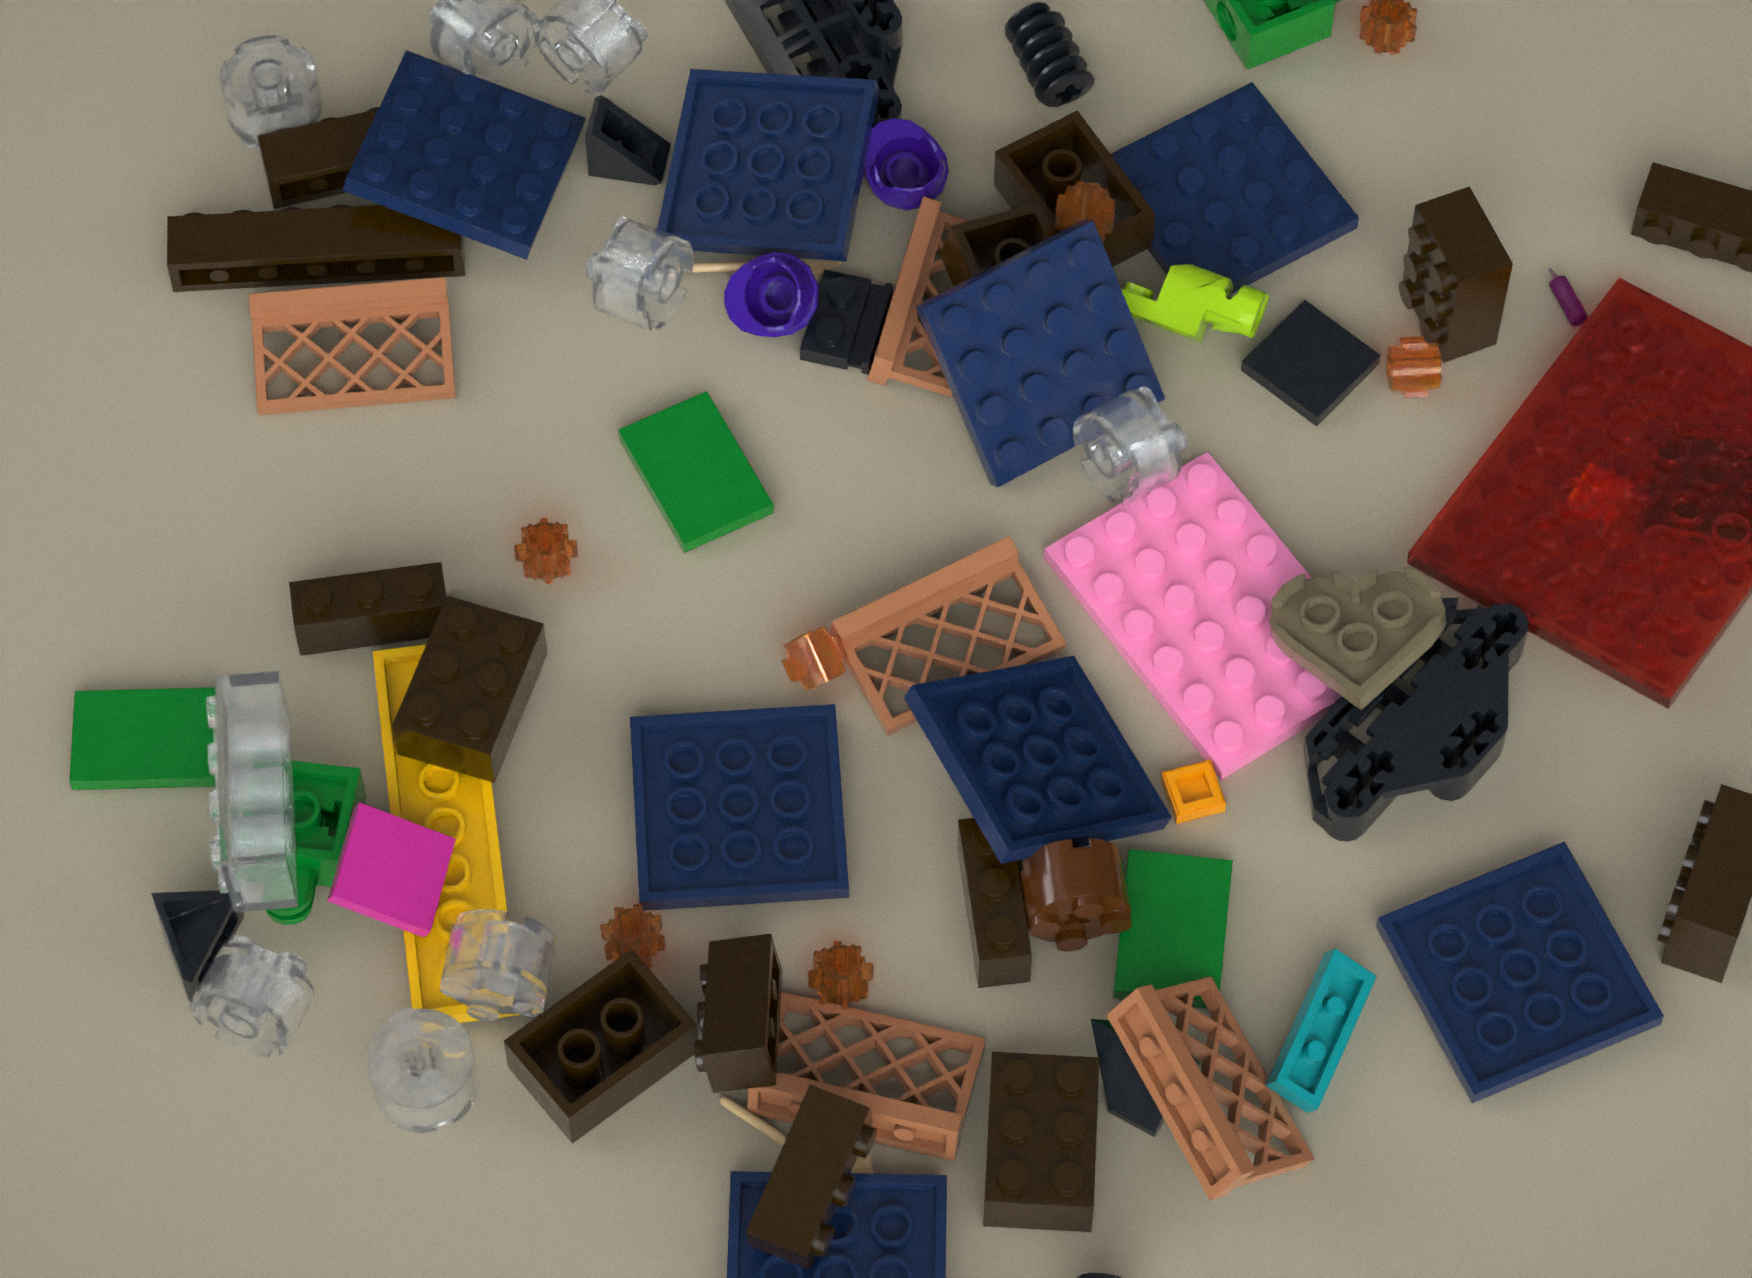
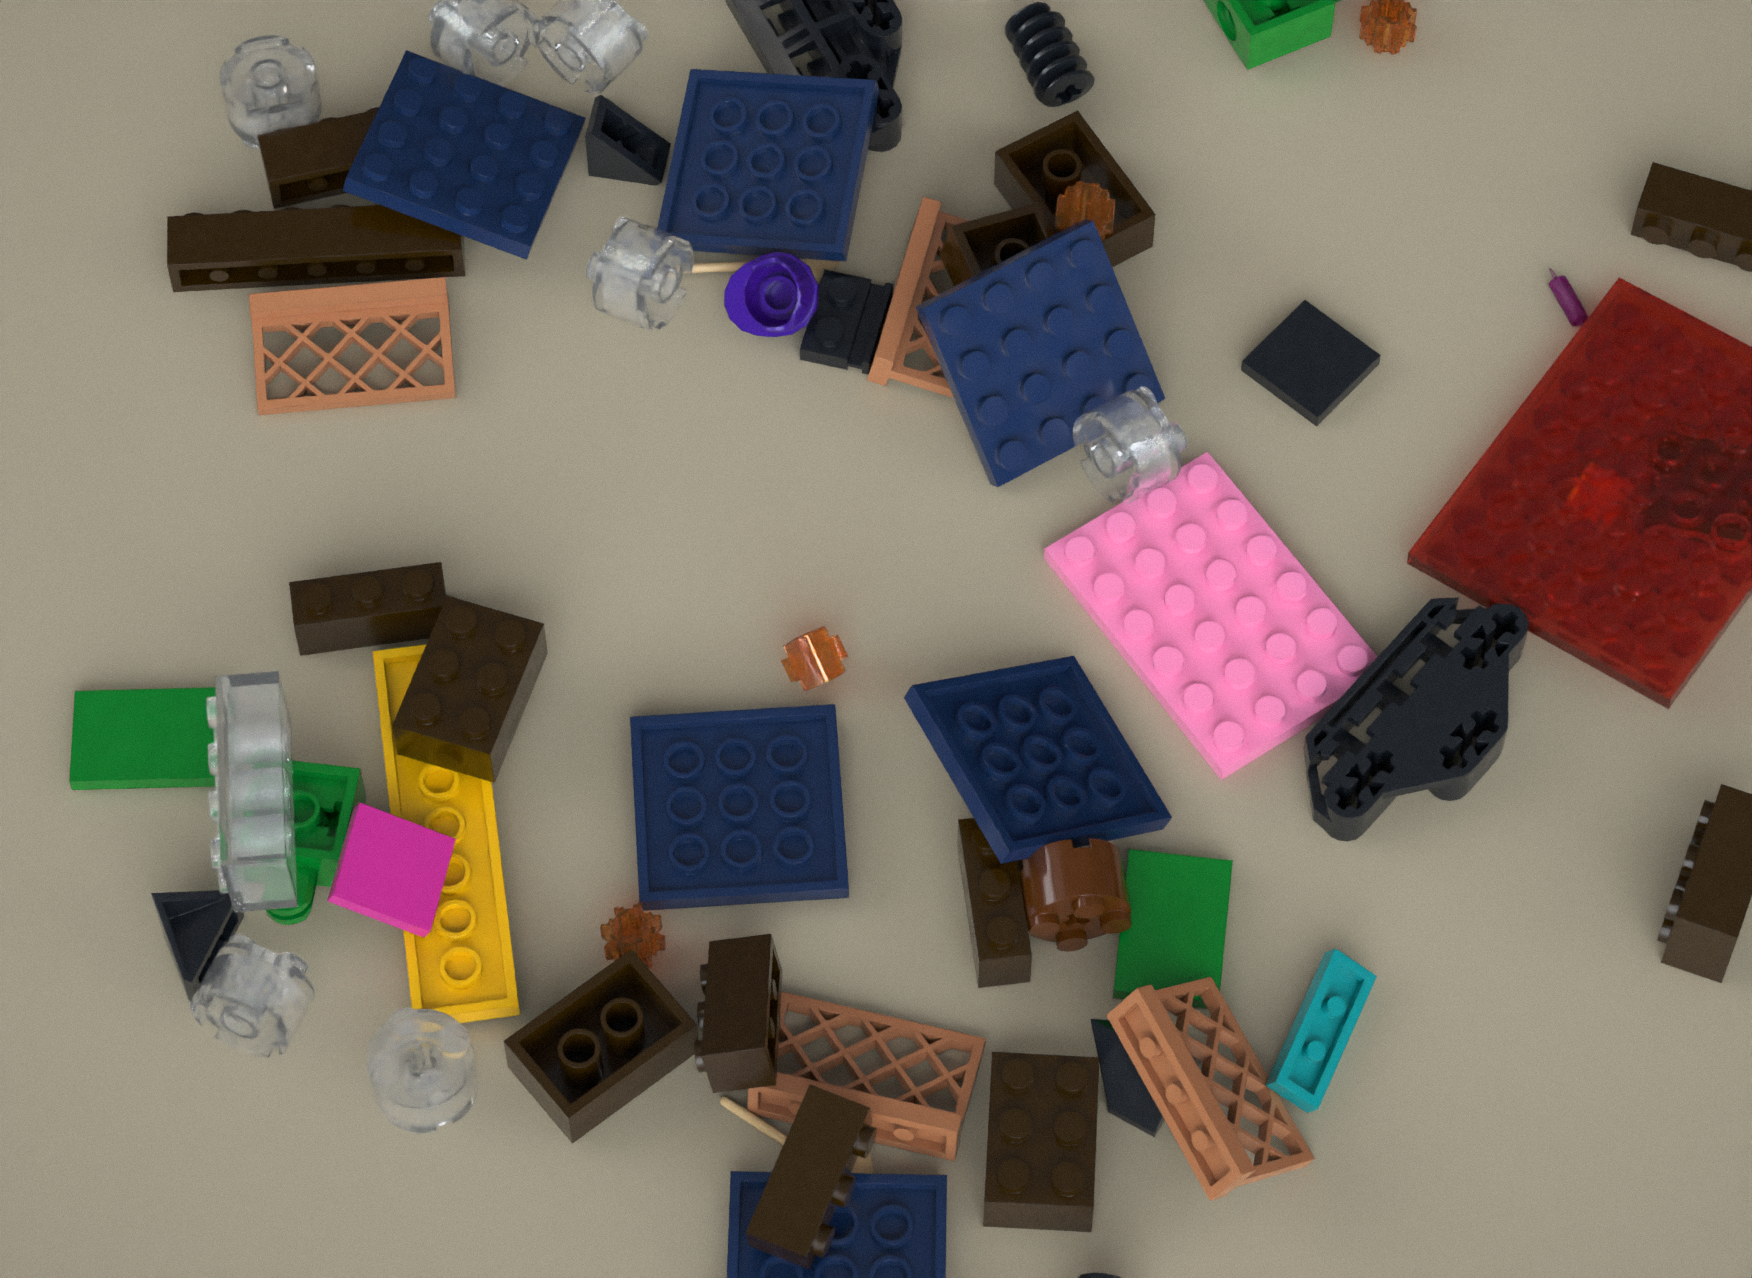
(498, 964): clear brick -> none
(546, 550): clear orange gear -> none
(695, 471): green tile -> none
(840, 961): clear orange gear -> none
(904, 164): dark purple piece -> none
(930, 596): nougat fence -> none
(1193, 791): light orange tile -> none
(1195, 298): lime plate -> none
(1234, 190): dark blue plate -> none
(1357, 630): dark tan plate -> none
(1413, 367): clear orange gear -> none
(1455, 274): dark brown brick -> none
(1519, 972): dark blue plate -> none

